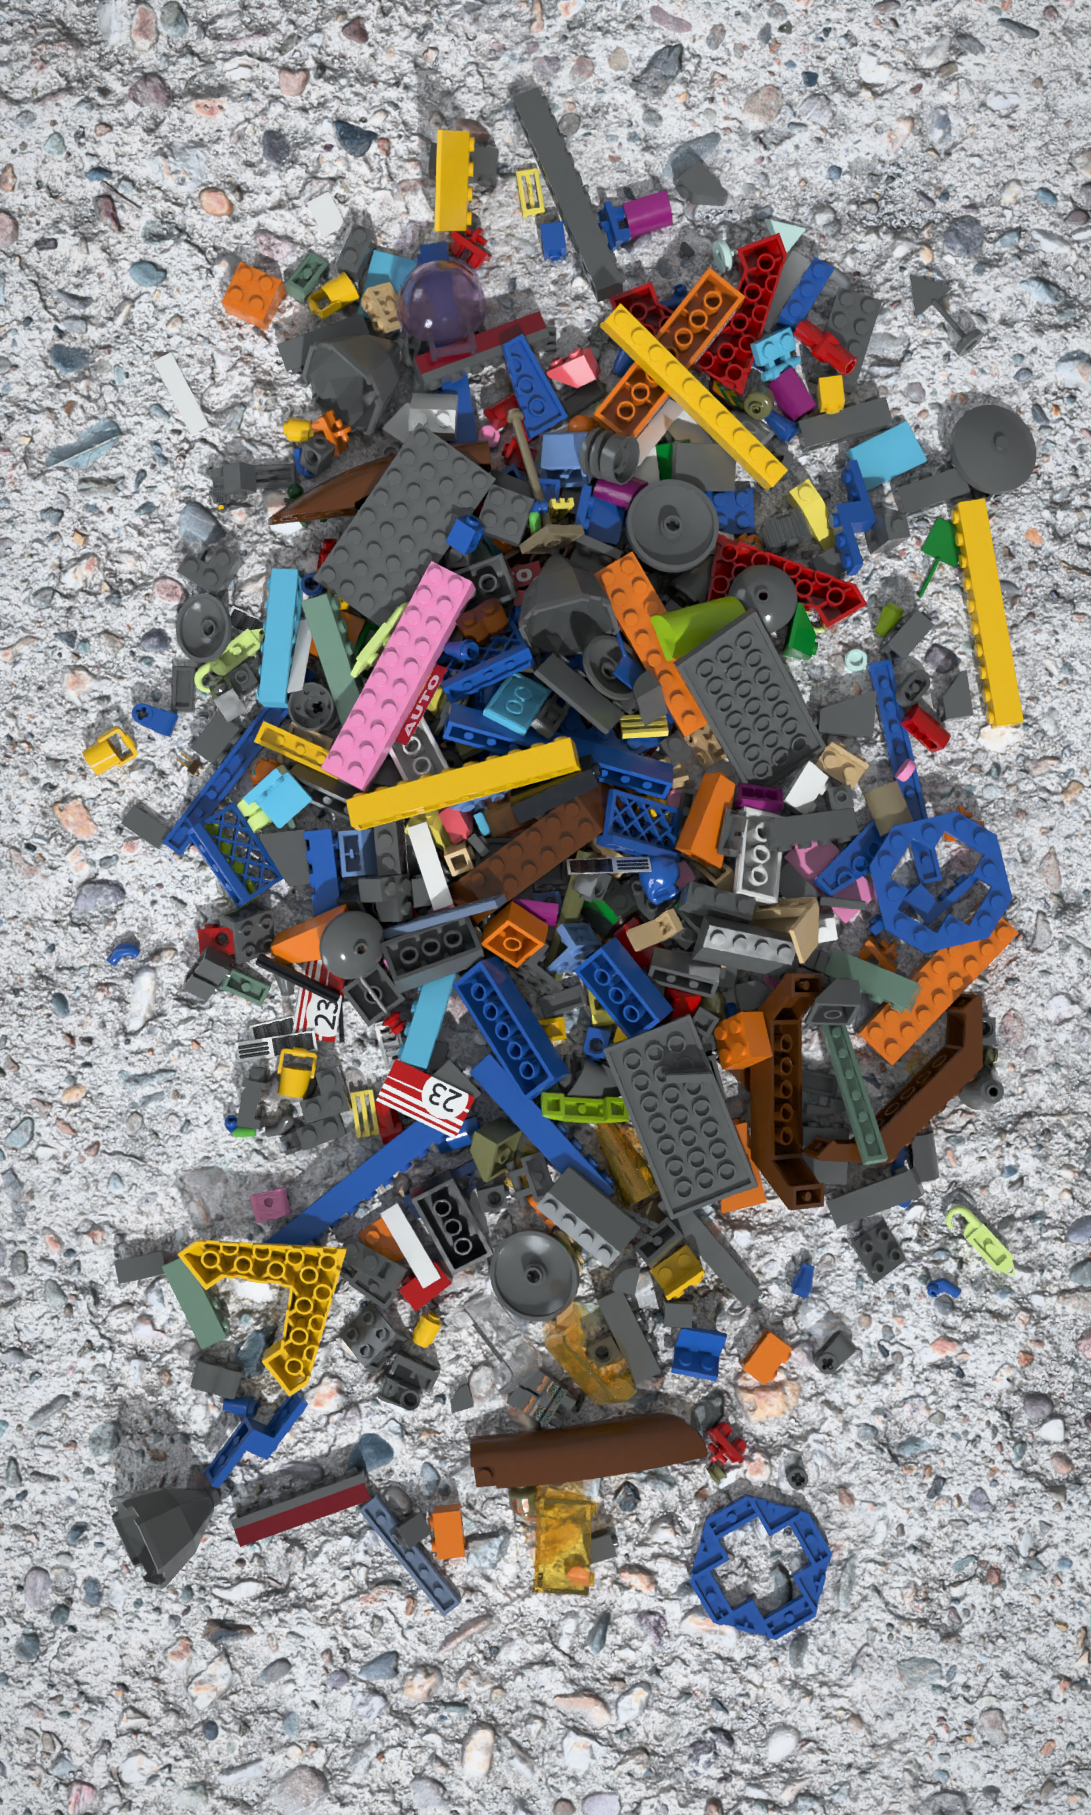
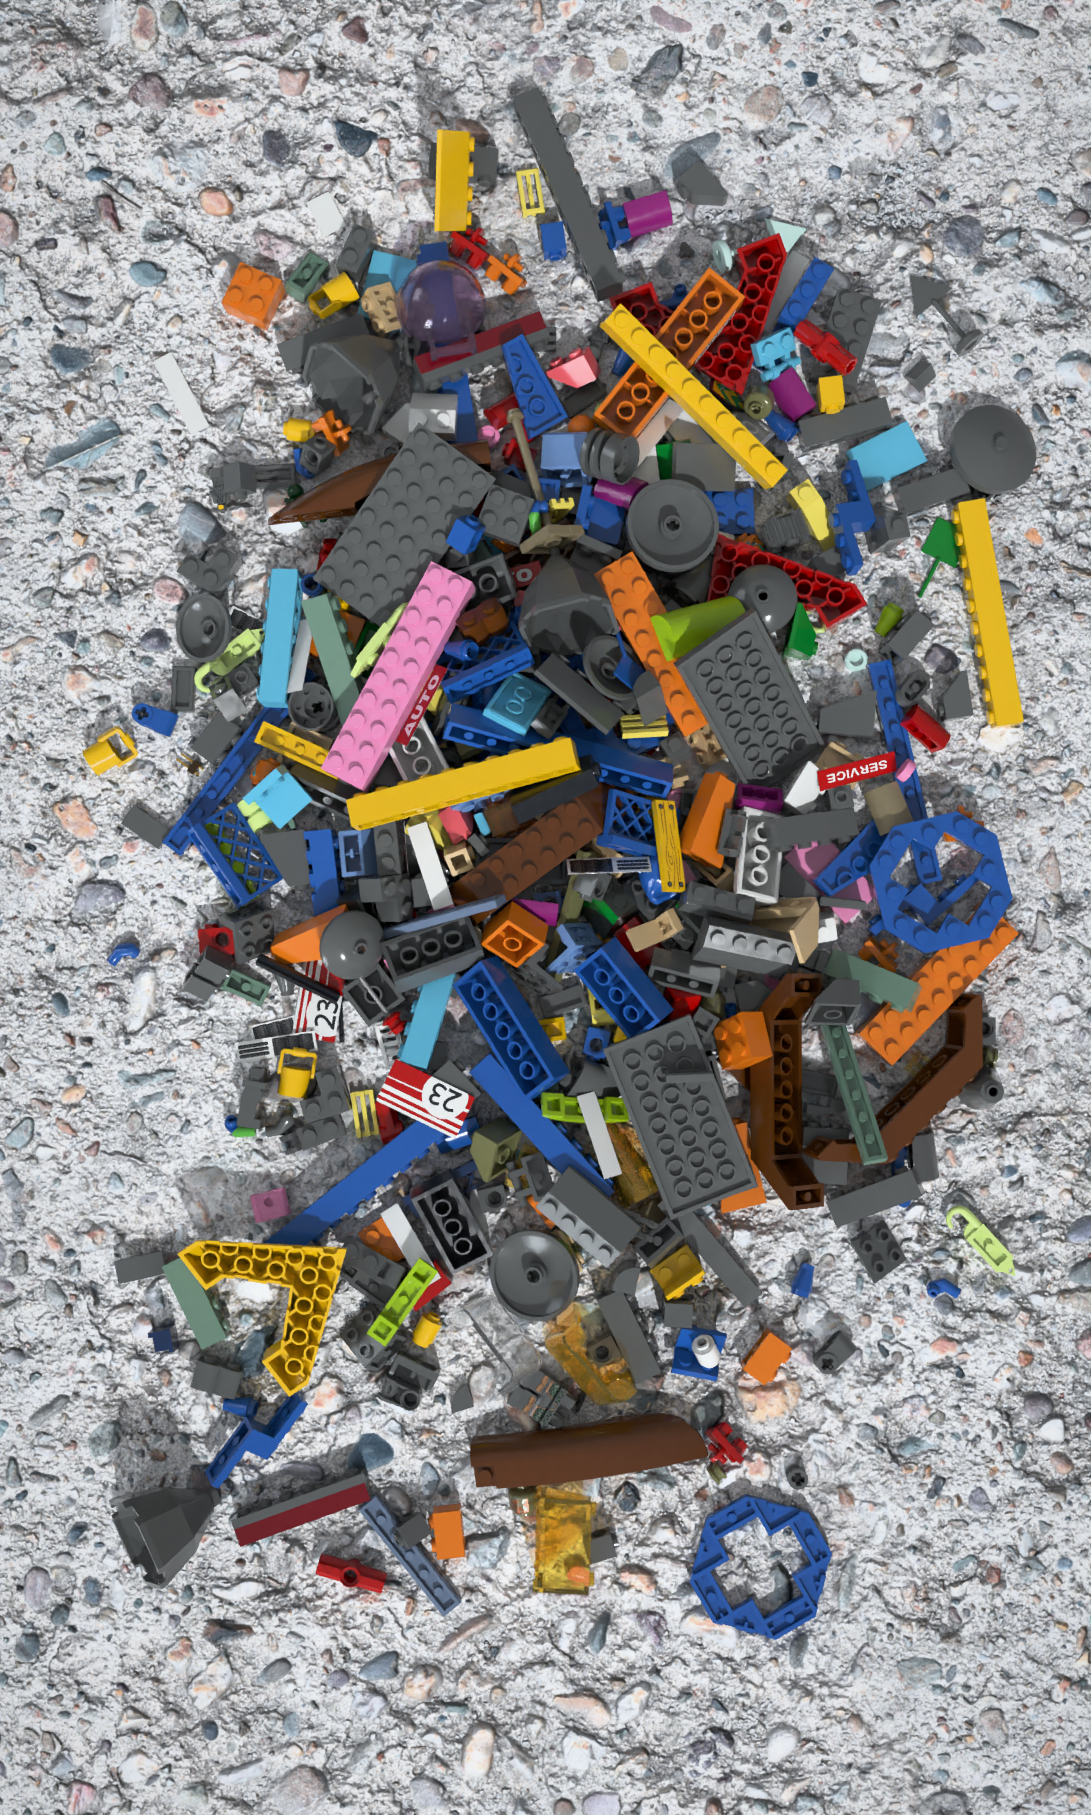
(164, 1338): none -> dark blue panel
(336, 1568): none -> red piece
(402, 1301): none -> lime slope
(497, 267): none -> orange hips
(599, 1135): none -> white sticker
(668, 846): none -> yellow tile
(706, 1351): none -> white brick
(856, 771): none -> red sticker
(920, 375): none -> dark grey slope

